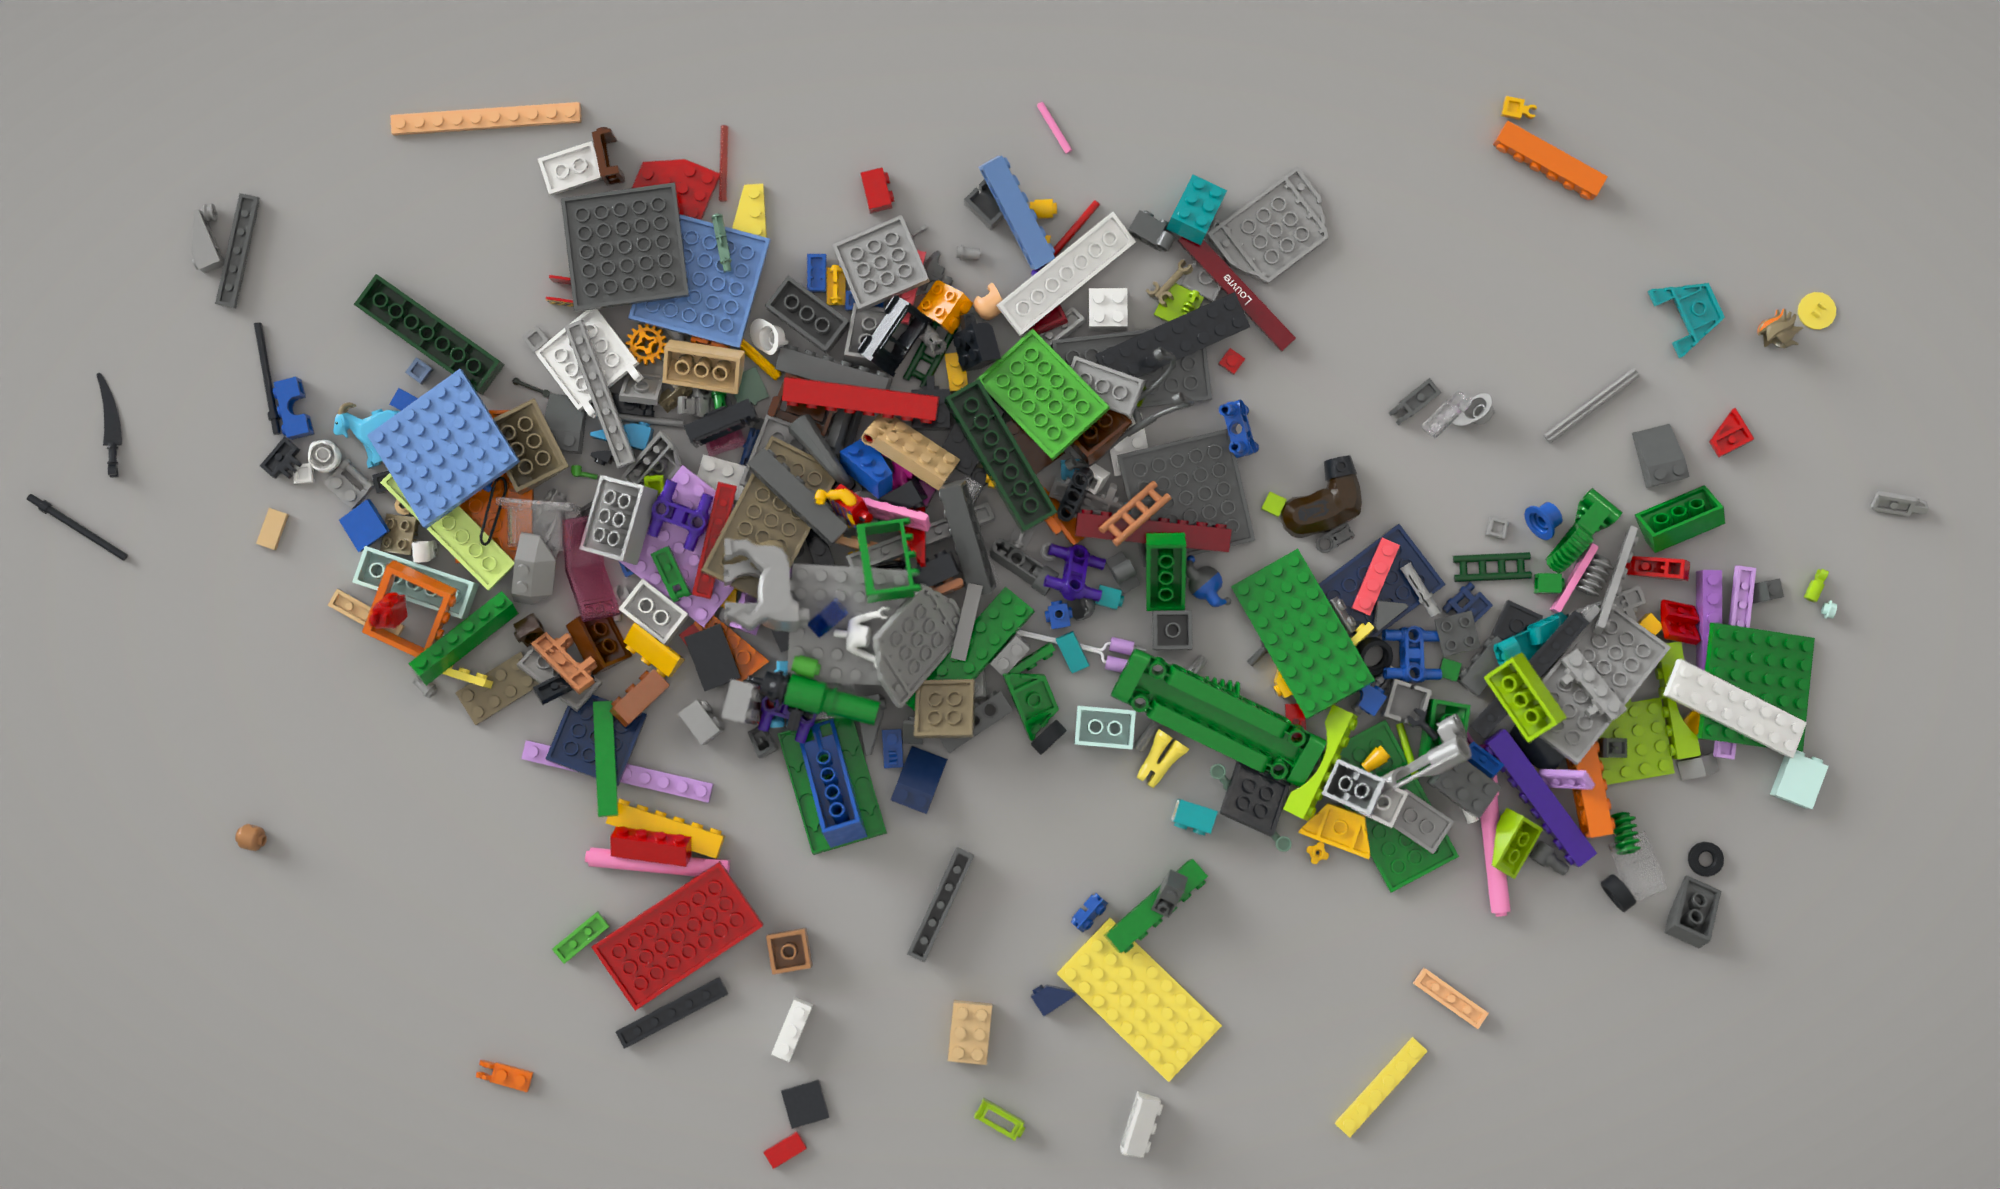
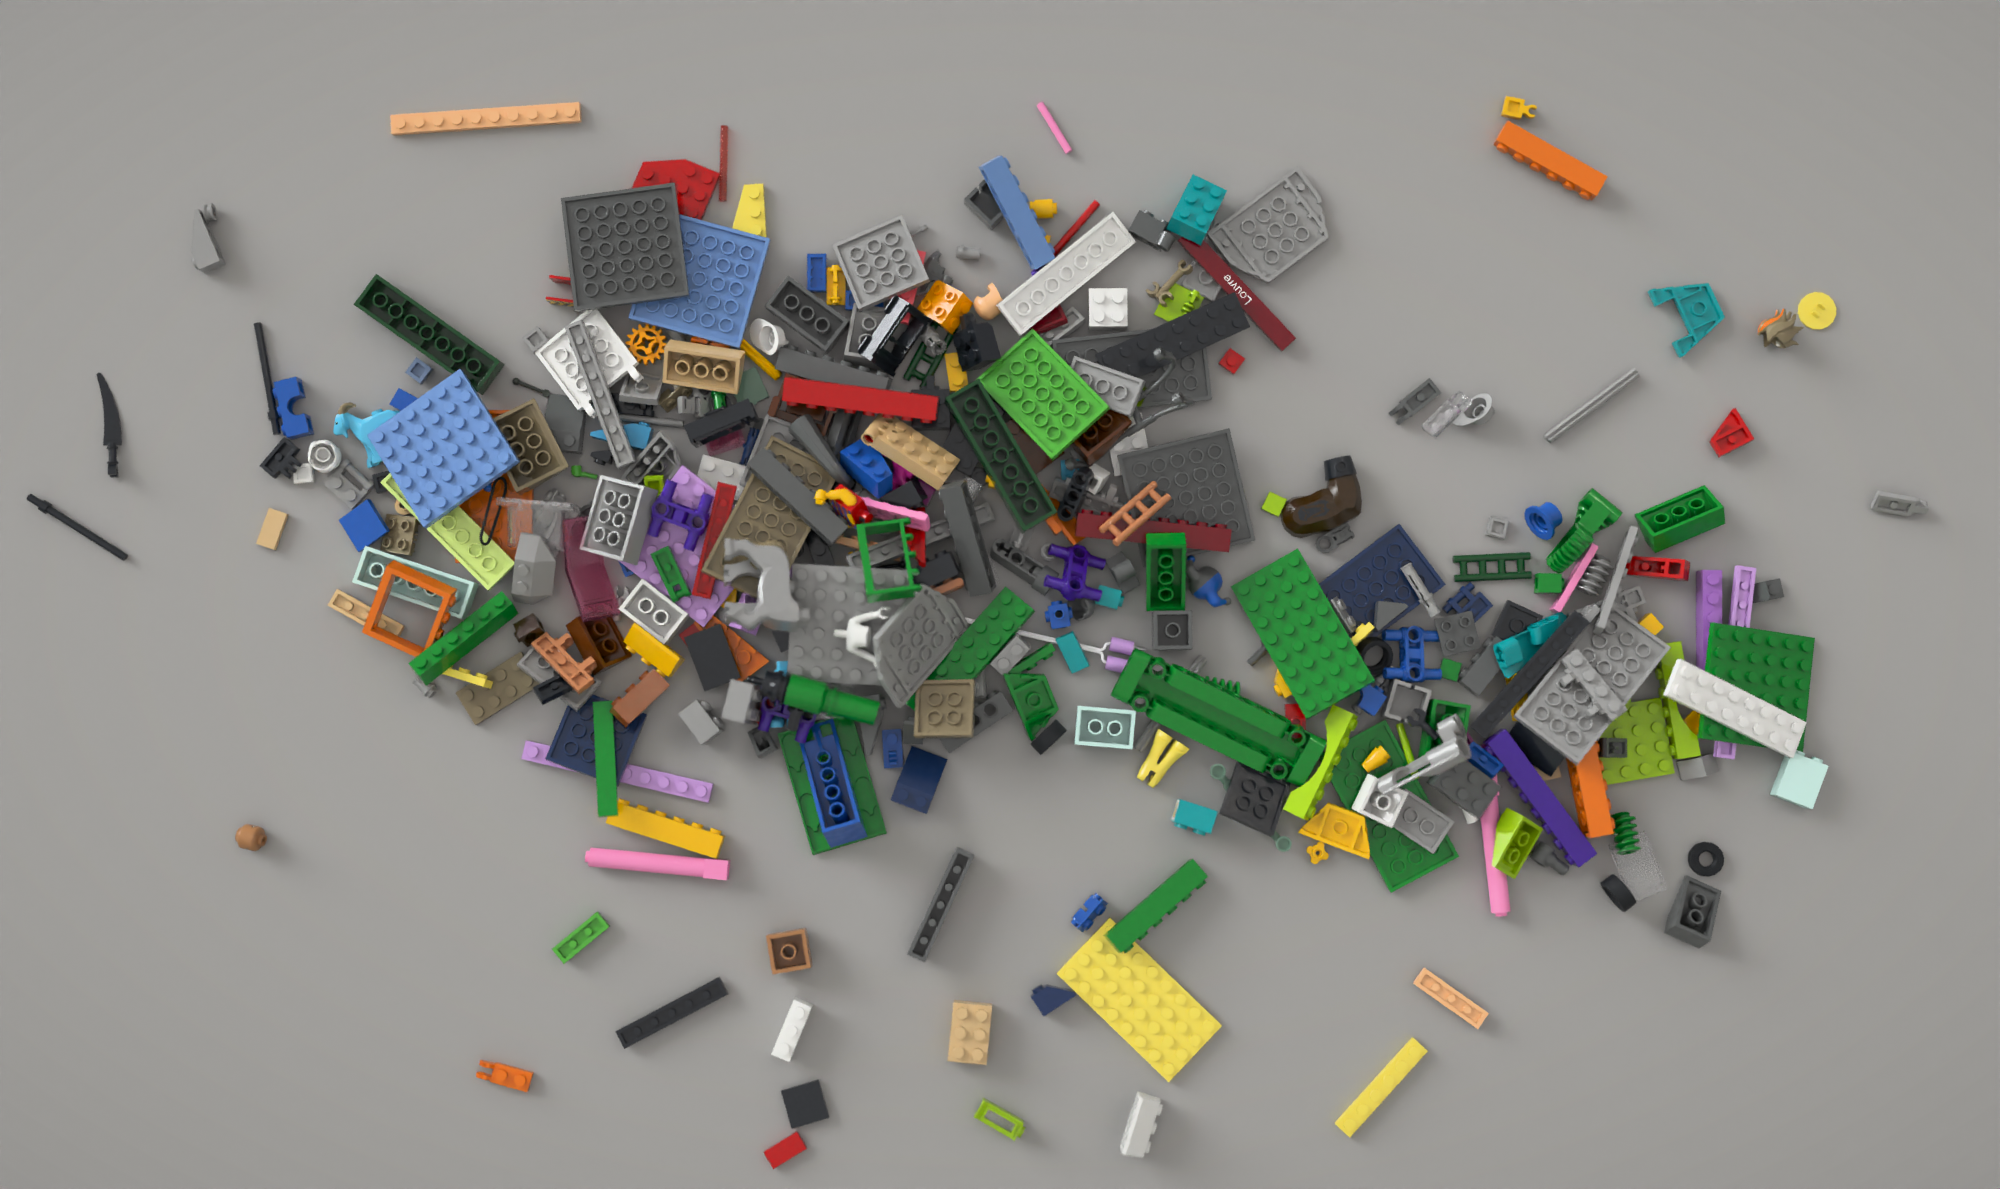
(237, 250): dark grey plate -> none
(389, 612): red hinge -> none
(424, 550): white piece -> none
(570, 168): white plate -> none
(608, 173): reddish brown panel -> none
(650, 846): red brick -> none
(677, 935): red plate -> none
(722, 242): sand green piece -> none
(806, 666): bright green brick -> none
(827, 618): clear blue slope -> none
(876, 189): red brick -> none
(966, 621): light grey sticker -> none
(1169, 893): dark grey slope -> none
(1234, 414): blue piece -> none
(1354, 787): slope -> none
(1375, 576): coral plate -> none
(1525, 697): lime slope -> none
(1566, 779): lavender tile -> none
(1660, 456): dark grey slope -> none
(1679, 622): red slope -> none
(1816, 586): lime bar -> none
(1829, 610): light aqua plate -> none

